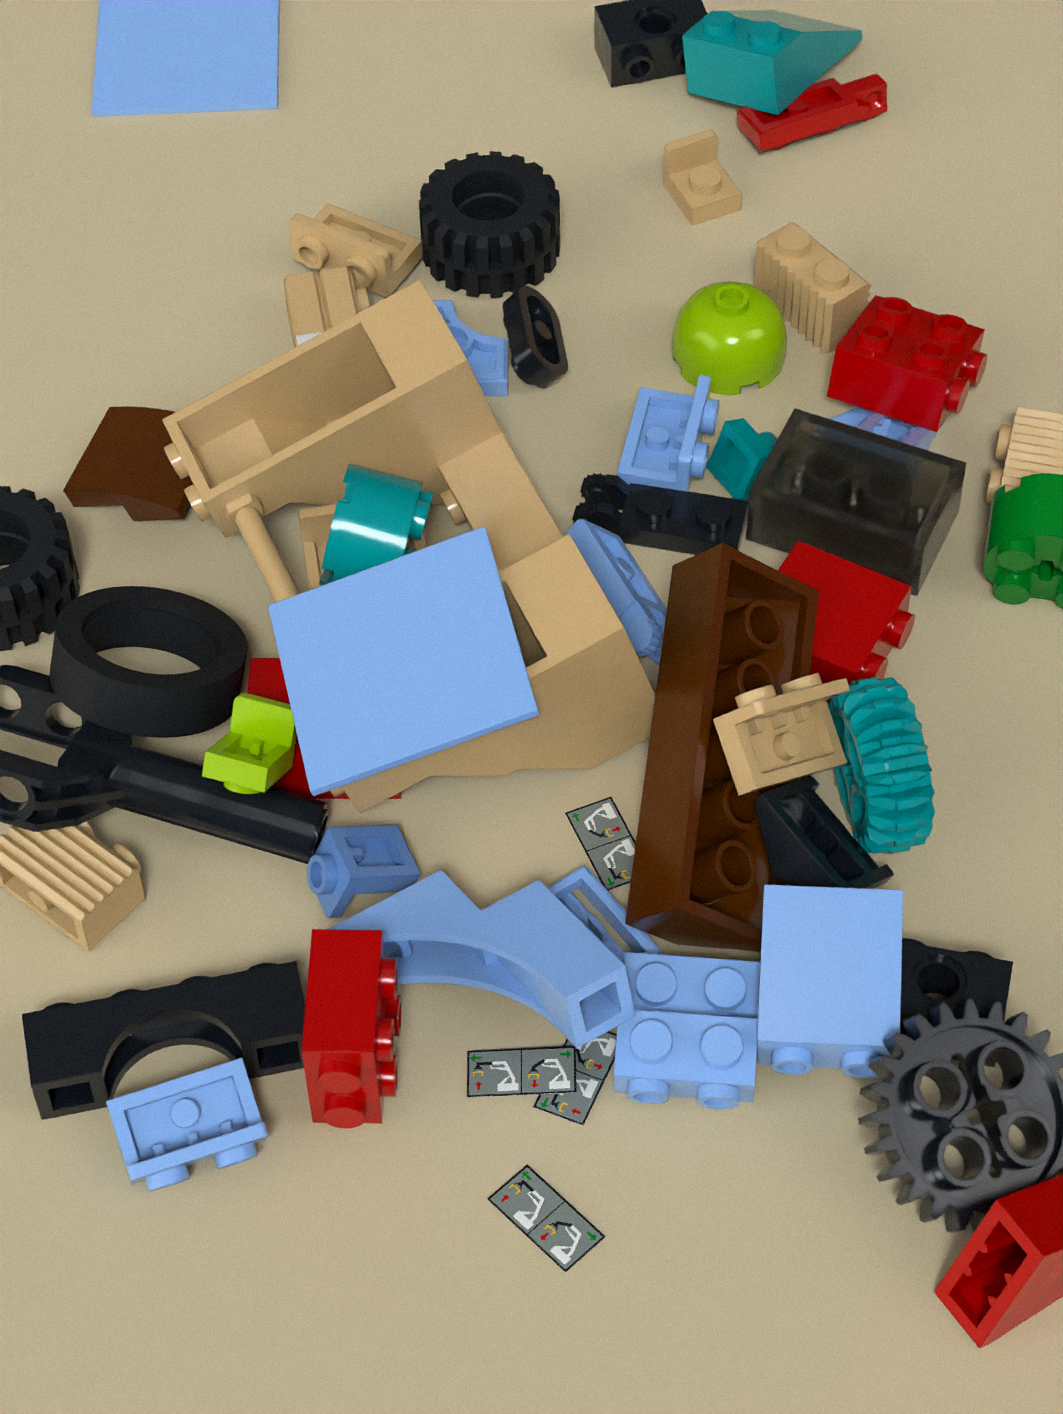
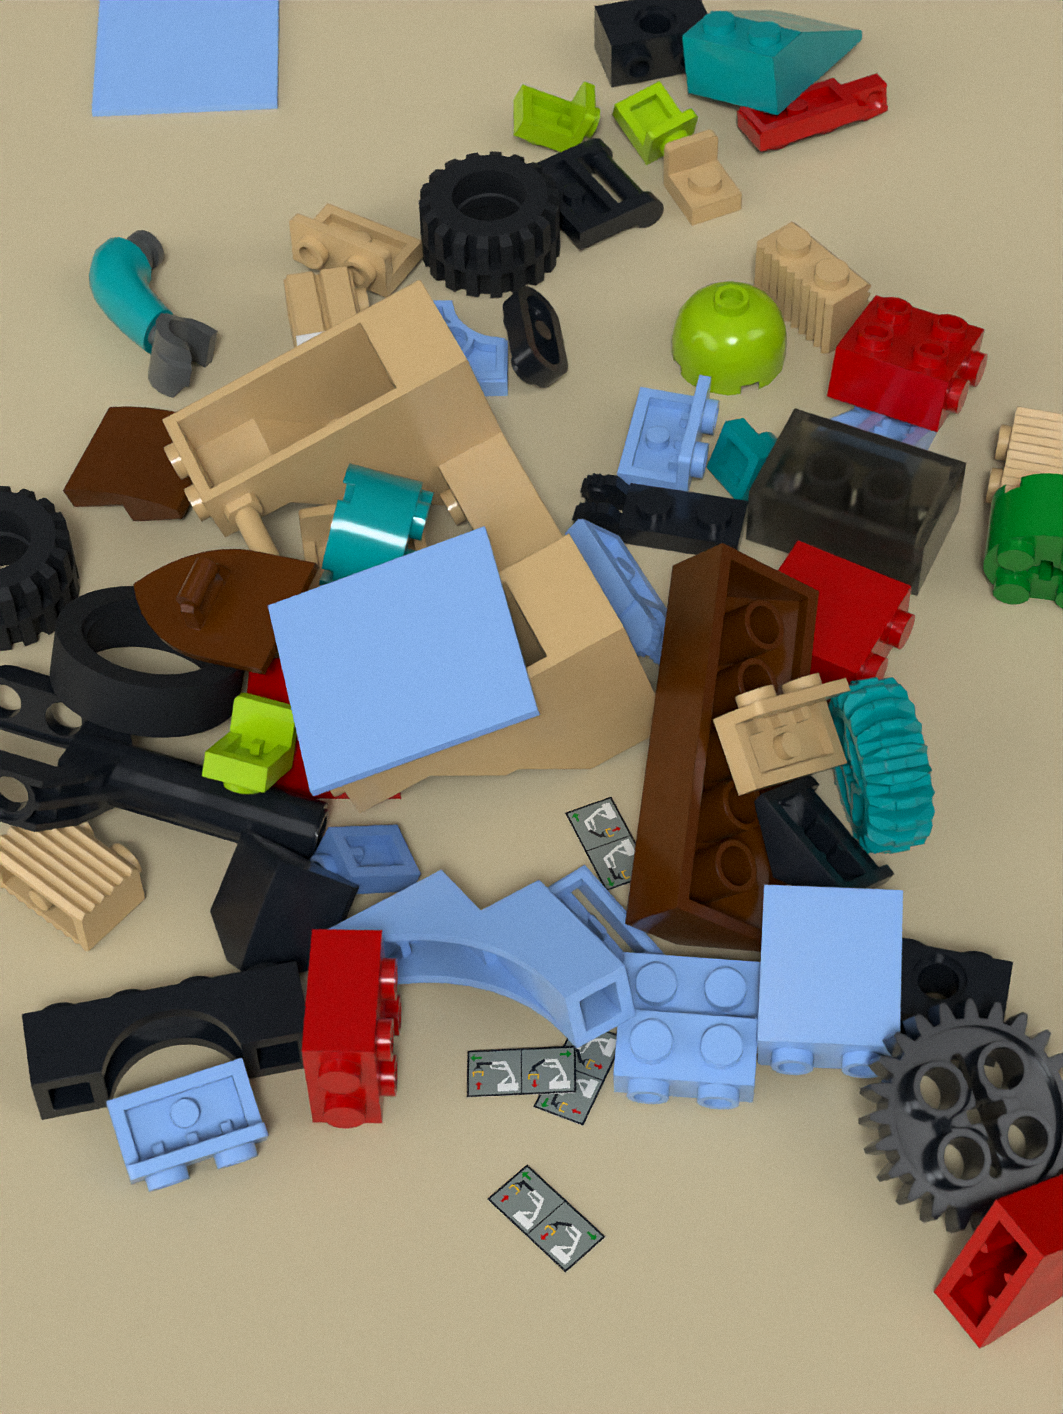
(121, 288): none -> piece
(218, 604): none -> reddish brown shield
(274, 902): none -> black slope
(553, 120): none -> lime bracket
(585, 205): none -> black plate
(653, 120): none -> lime bracket

